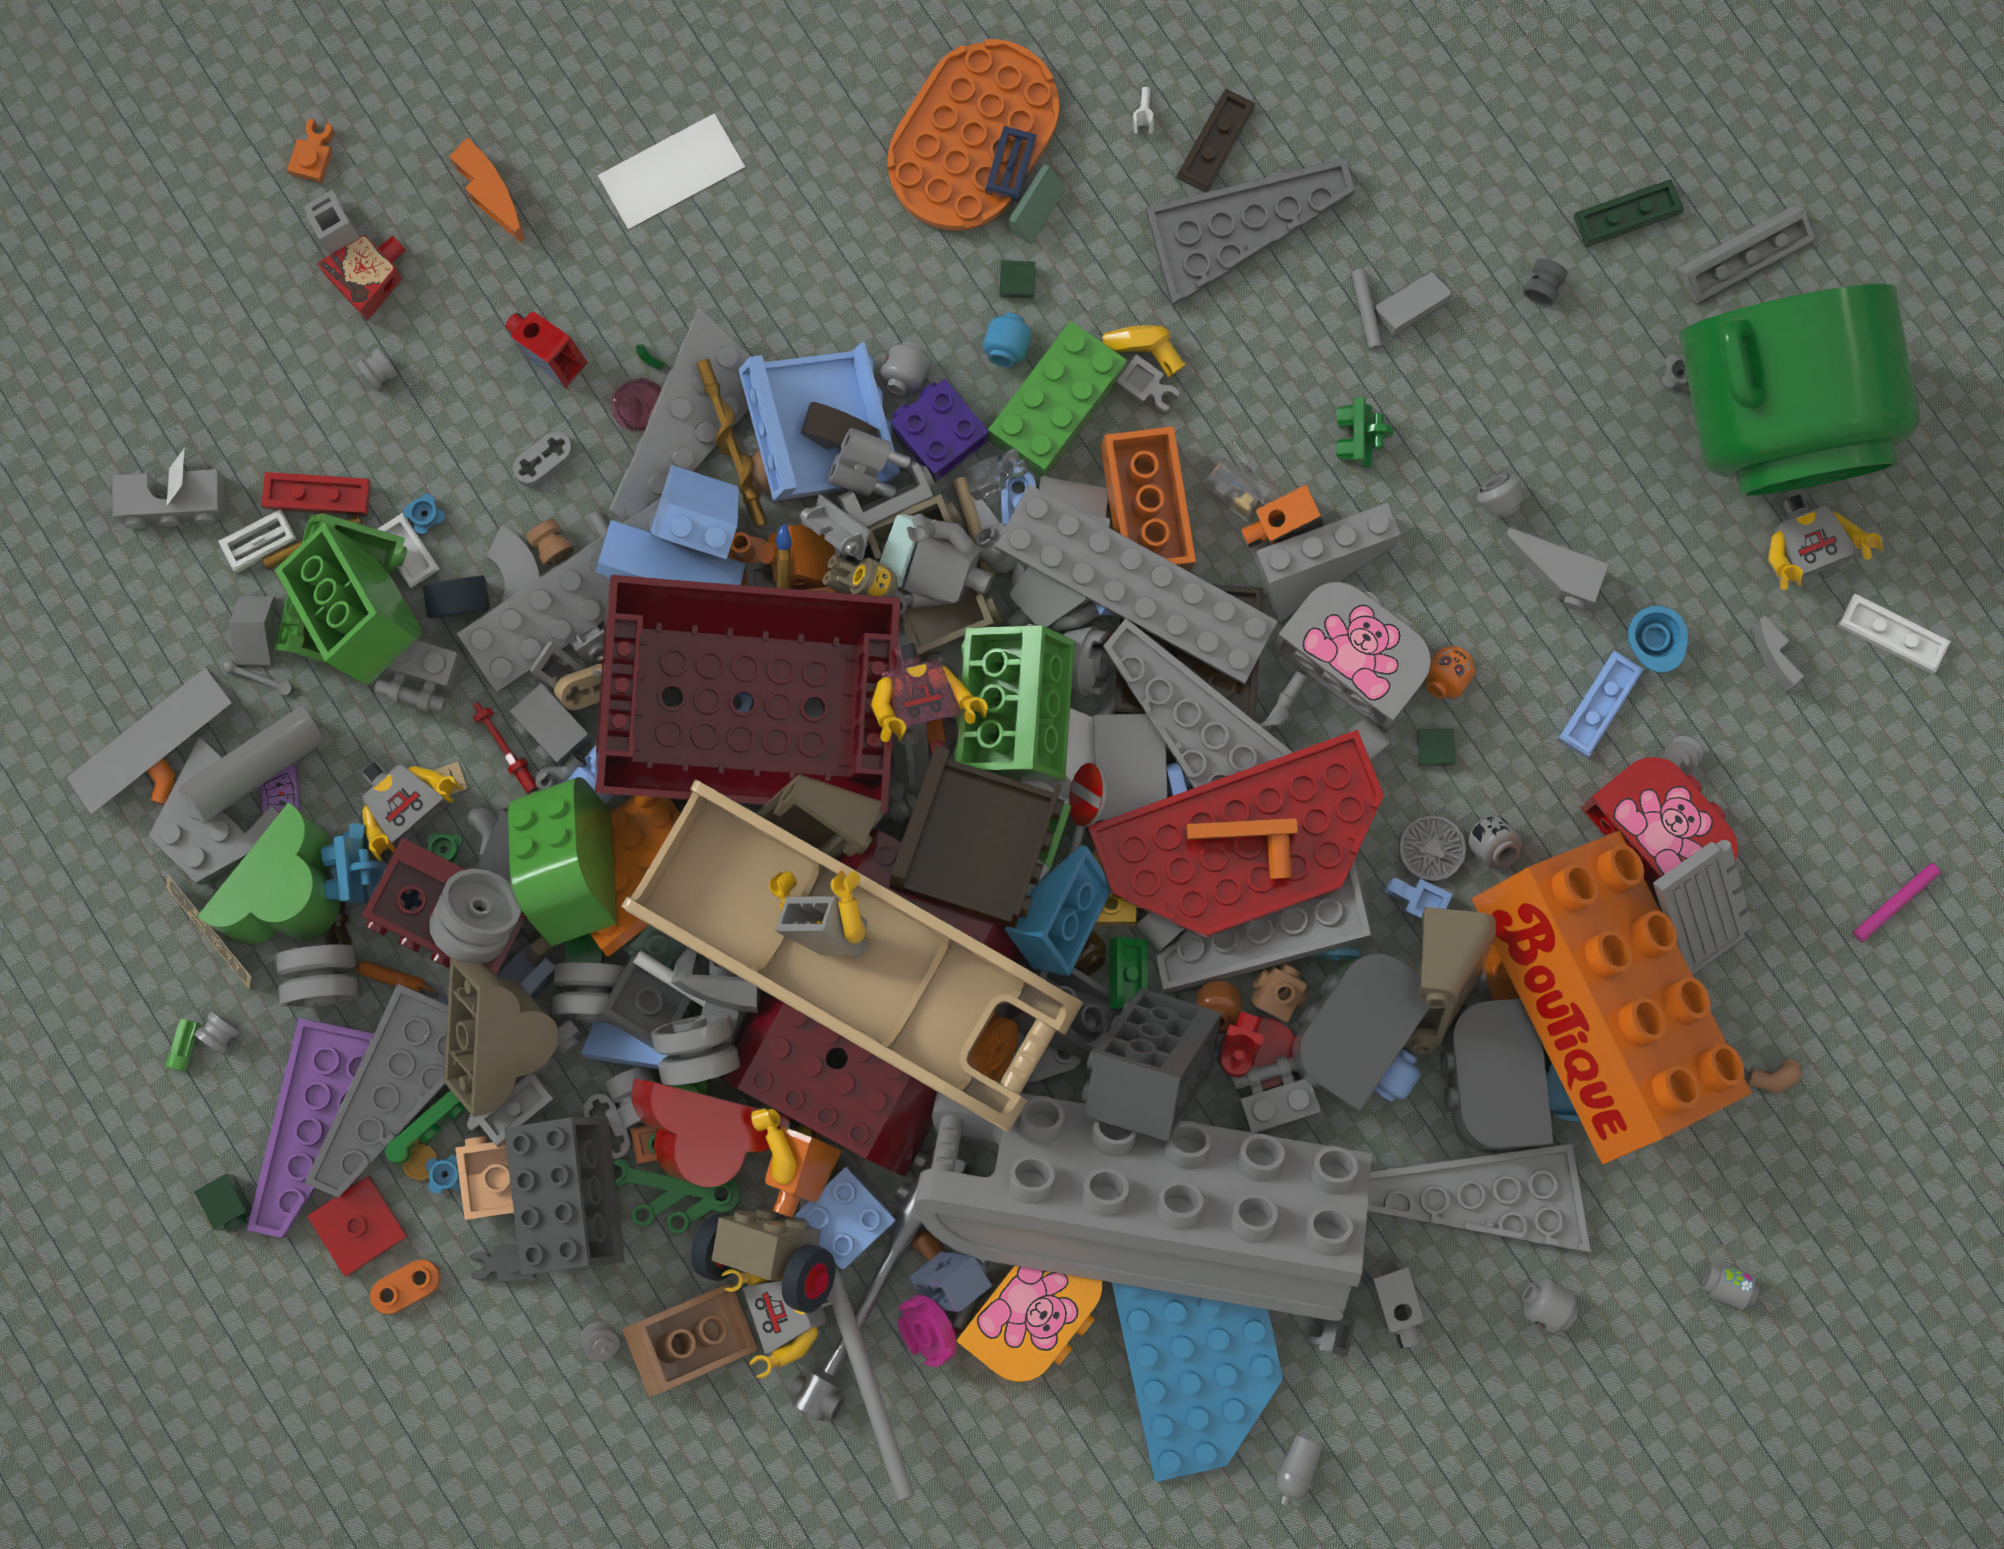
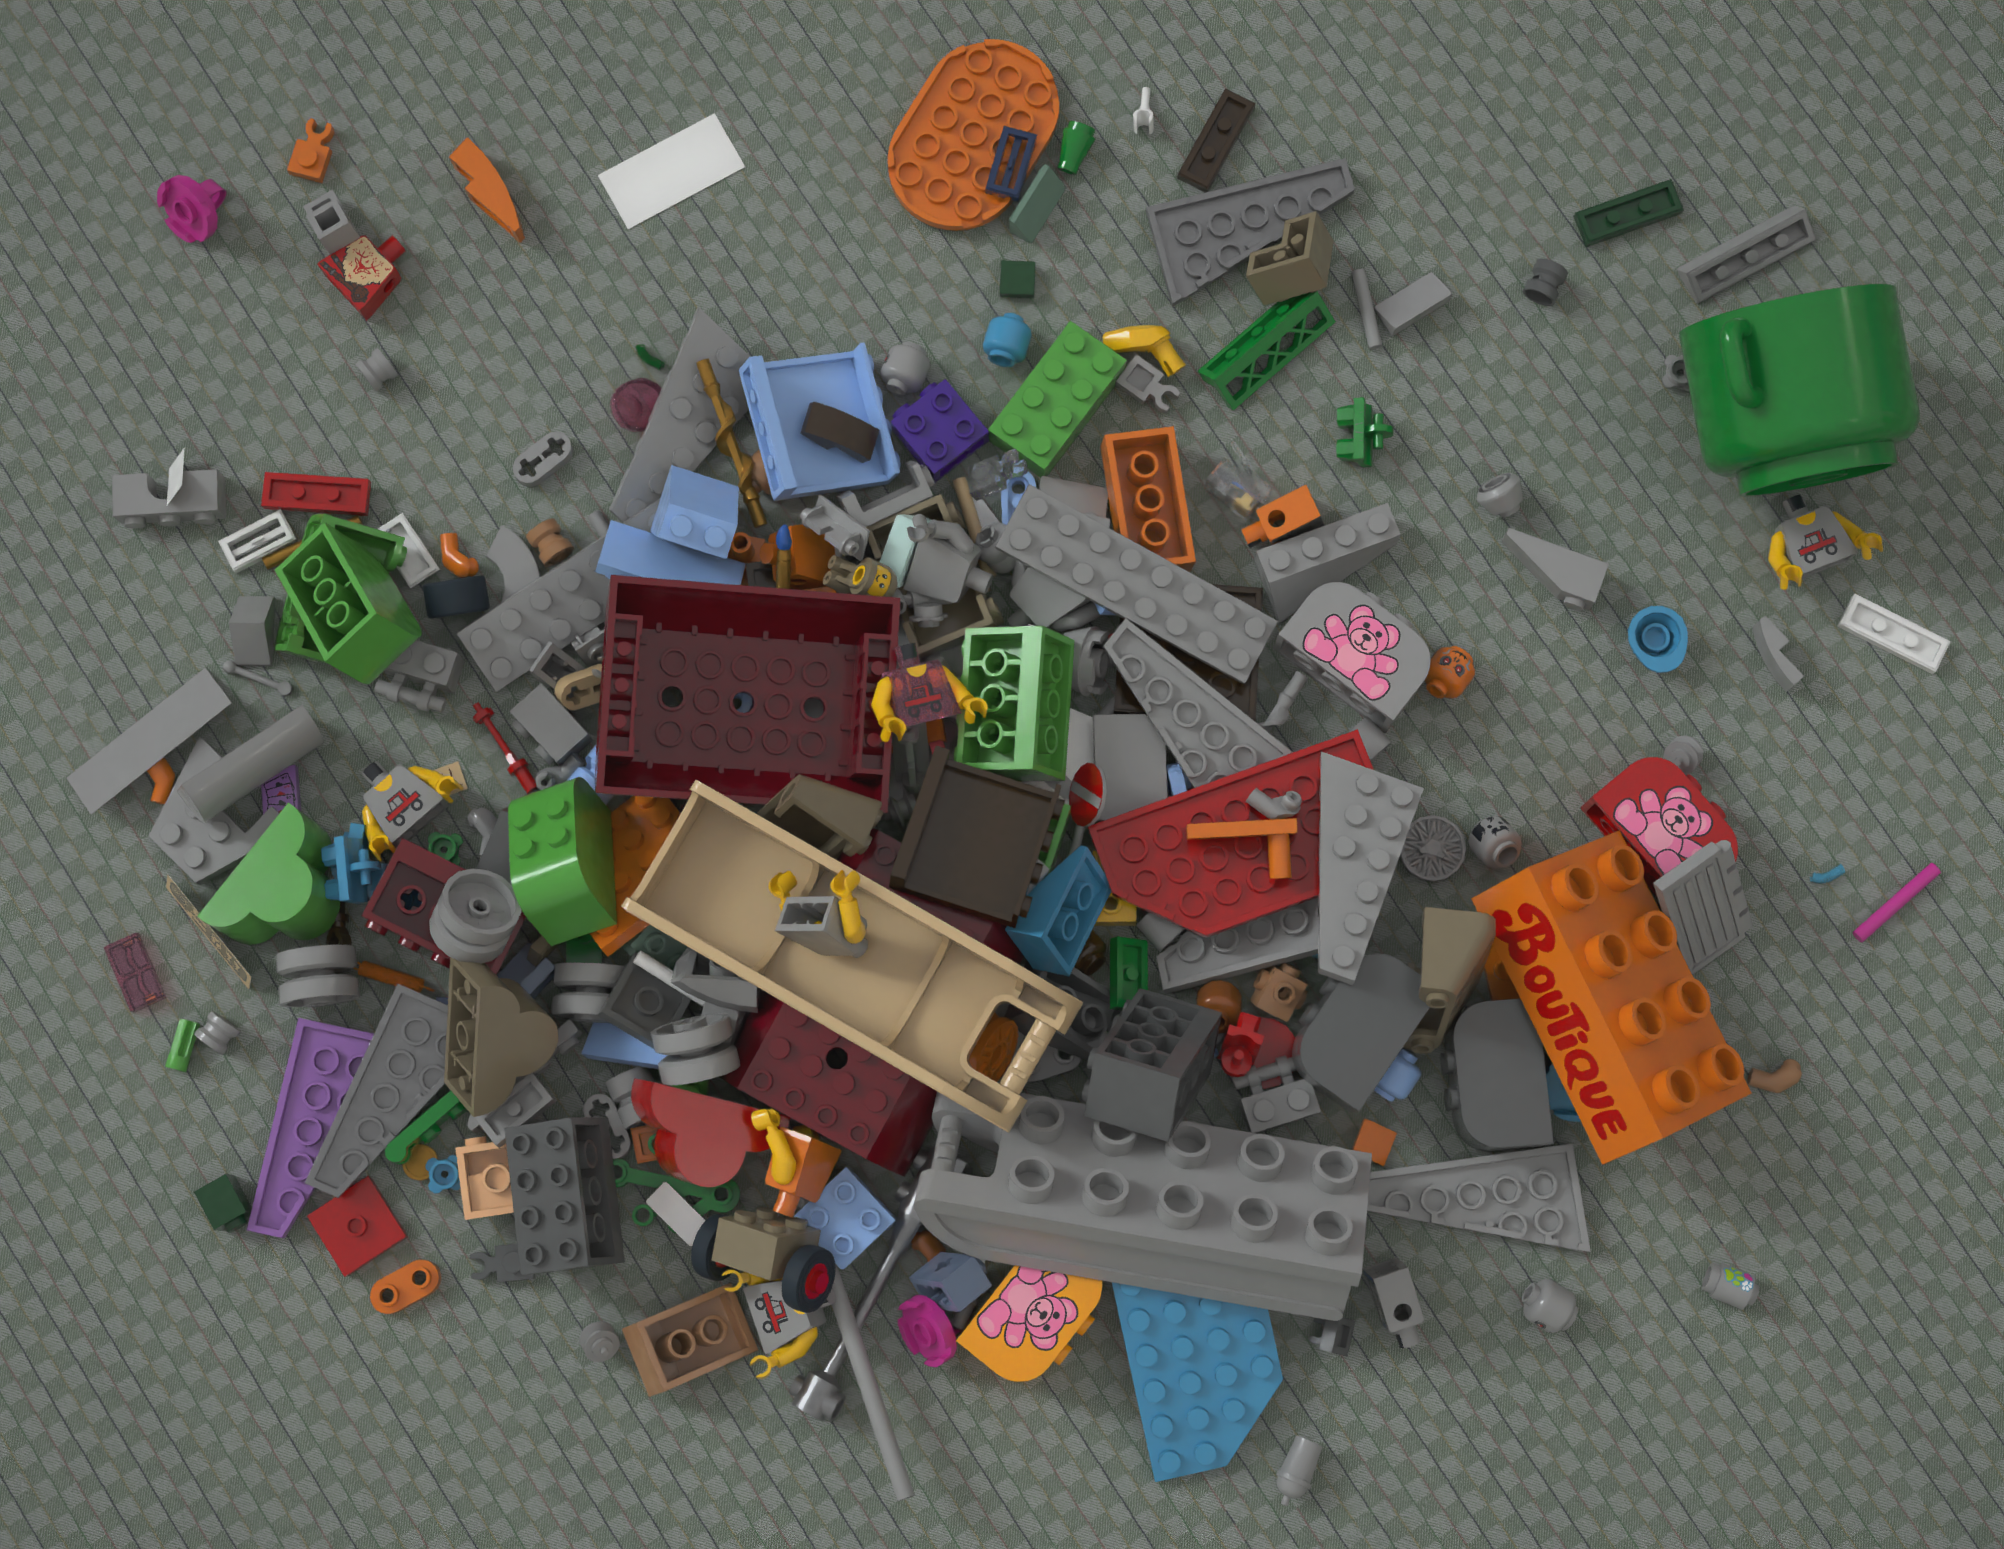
(135, 972): none -> clear pink tile
(191, 206): none -> dark pink tile
(414, 510): dark azure plate -> none
(454, 560): none -> orange arm
(546, 346): red torso -> none
(676, 1212): none -> white sticker
(861, 461): light grey piece -> none
(928, 614): none -> light grey plate
(1075, 145): none -> green cone
(1257, 340): none -> green fence
(1277, 807): none -> light grey arm
(1296, 264): none -> dark tan brick
(1359, 846): none -> light grey wing
(1375, 1140): none -> orange slope
(1418, 897): light blue plate -> none
(1436, 747): dark green tile -> none
(1600, 704): light blue tile -> none
(1818, 876): none -> medium azure leg

